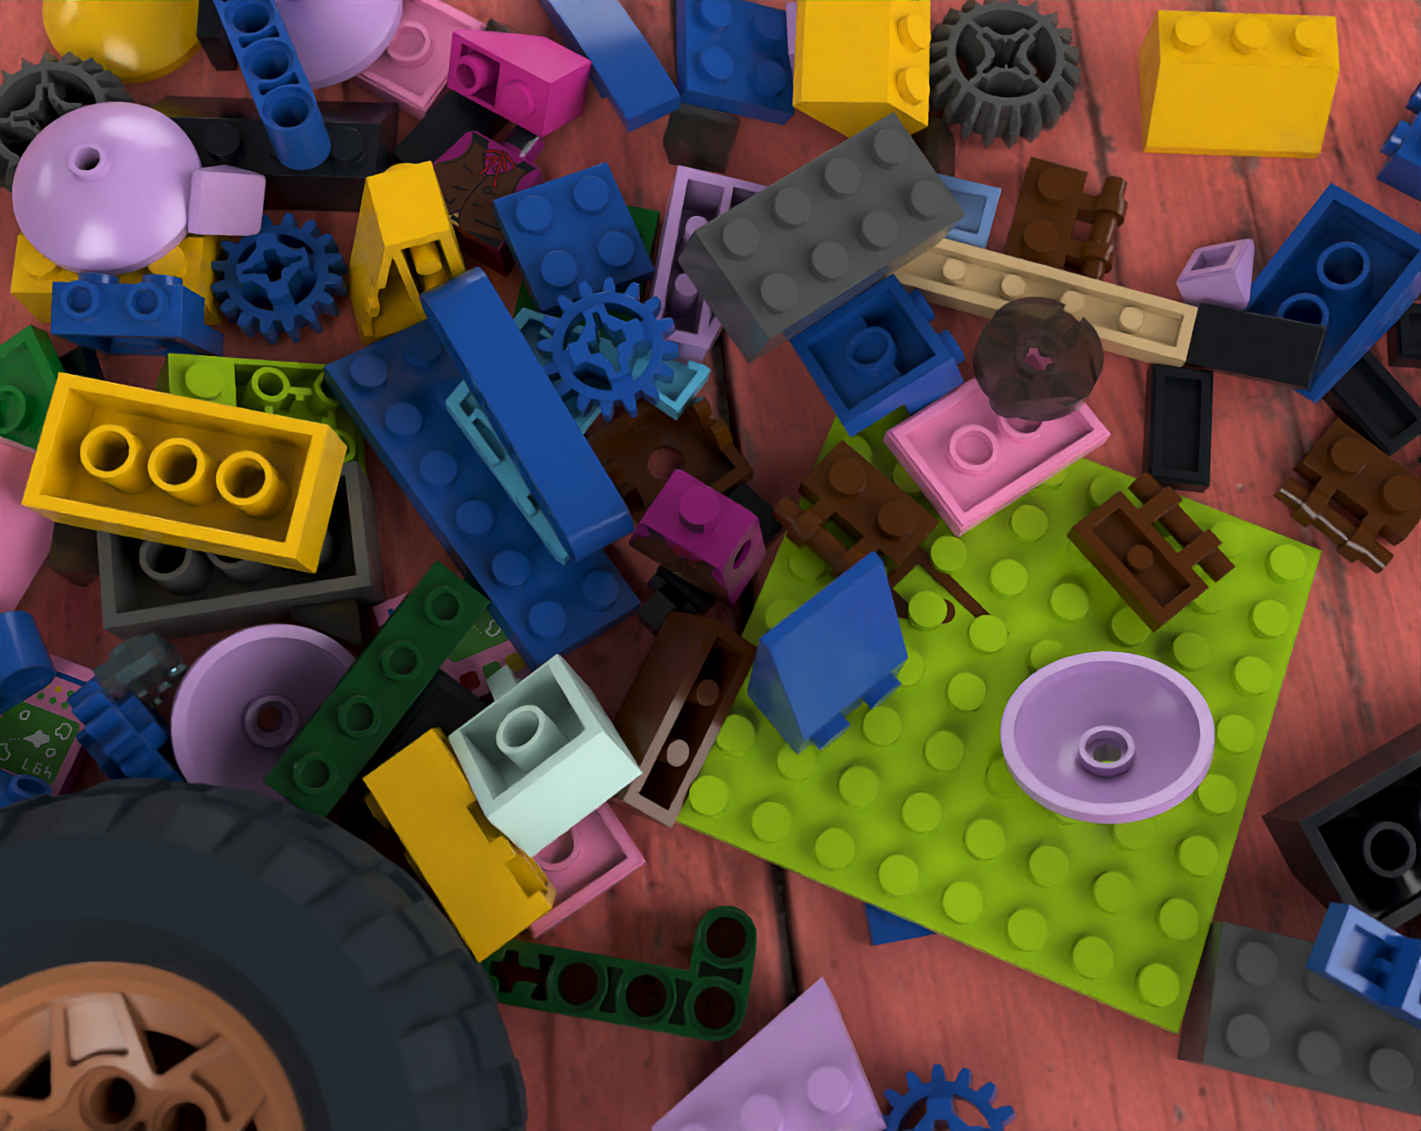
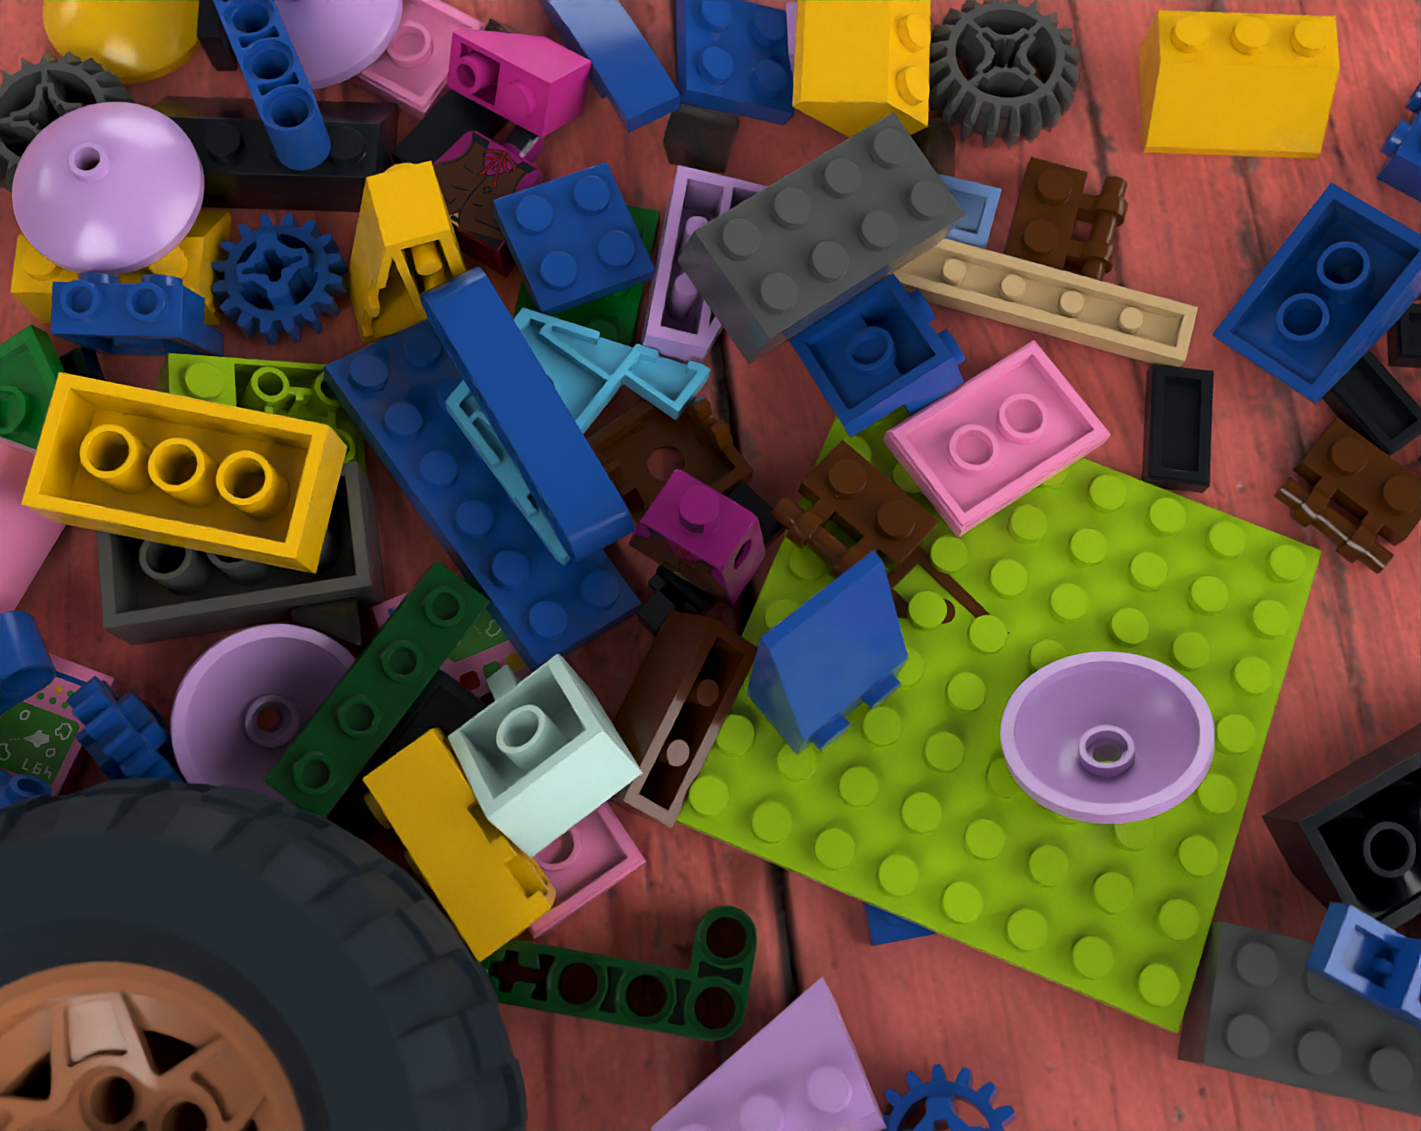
(74, 554): clear smoke slope -> none
(144, 665): clear light blue plate -> none
(226, 201): lavender slope -> none
(630, 338): blue gear -> none
(1028, 392): clear smoke plate -> none
(1140, 561): reddish brown plate -> none
(1219, 275): lavender slope -> none
(1256, 346): black tile -> none

